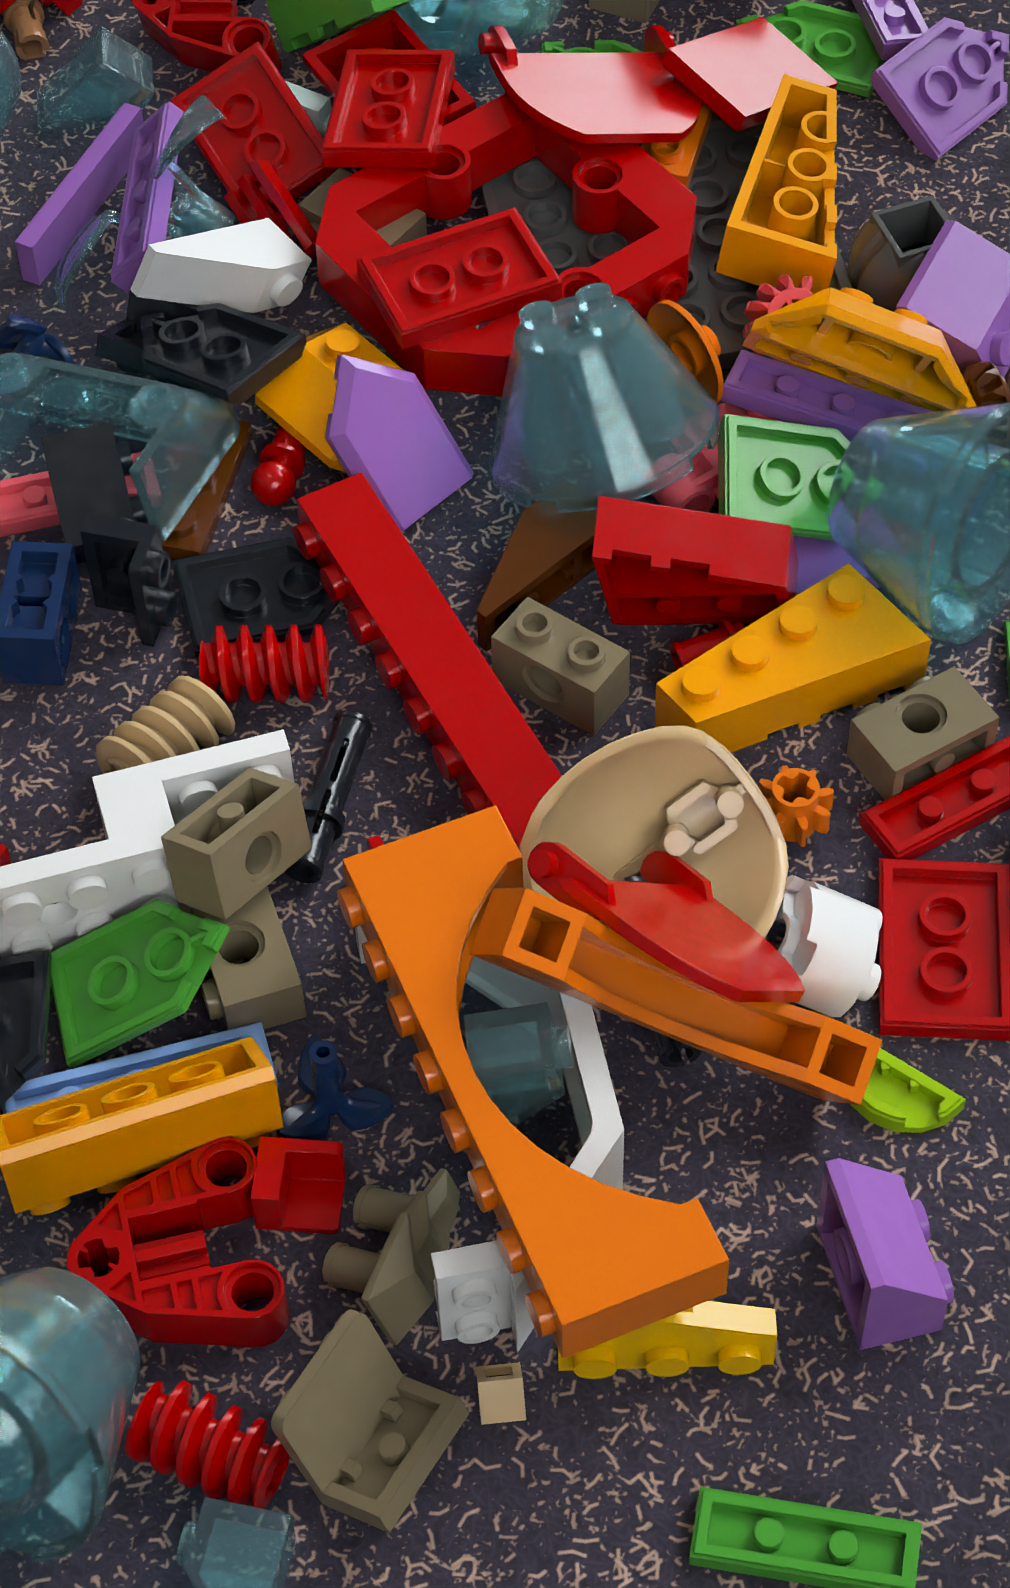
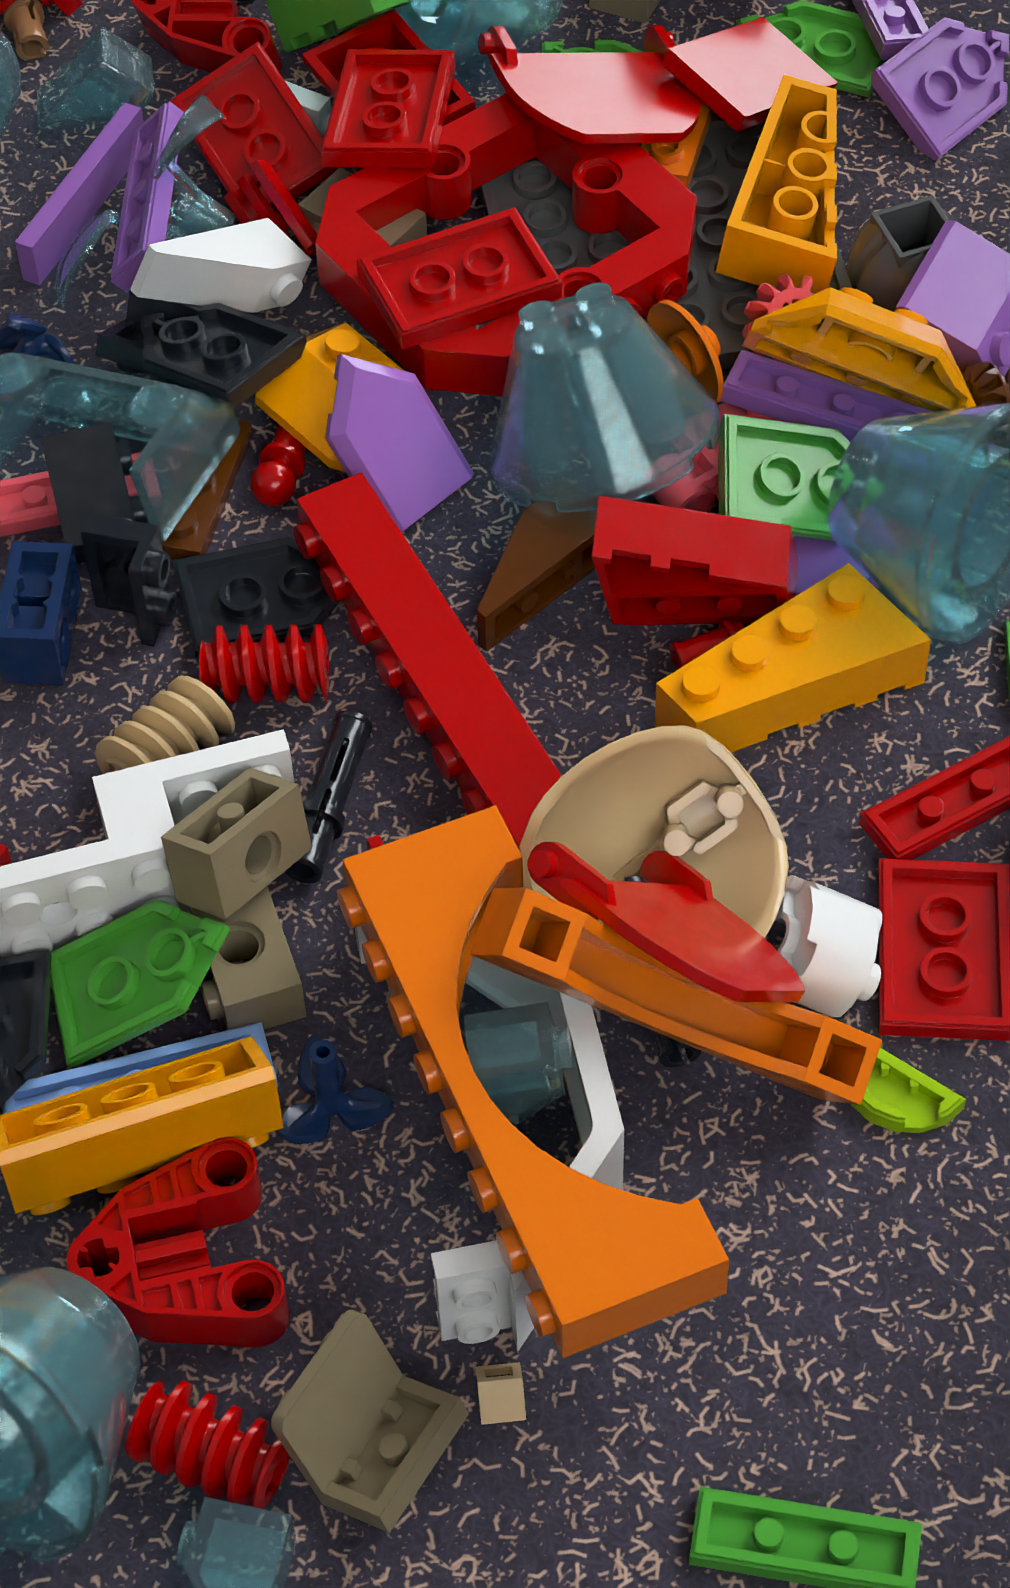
(299, 1185): red panel -> none
(400, 1278): dark tan connector -> none
(561, 665): dark tan brick -> none
(705, 1335): yellow wing -> none
(798, 803): orange gear -> none
(880, 1254): medium lavender slope -> none
(920, 732): dark tan brick -> none

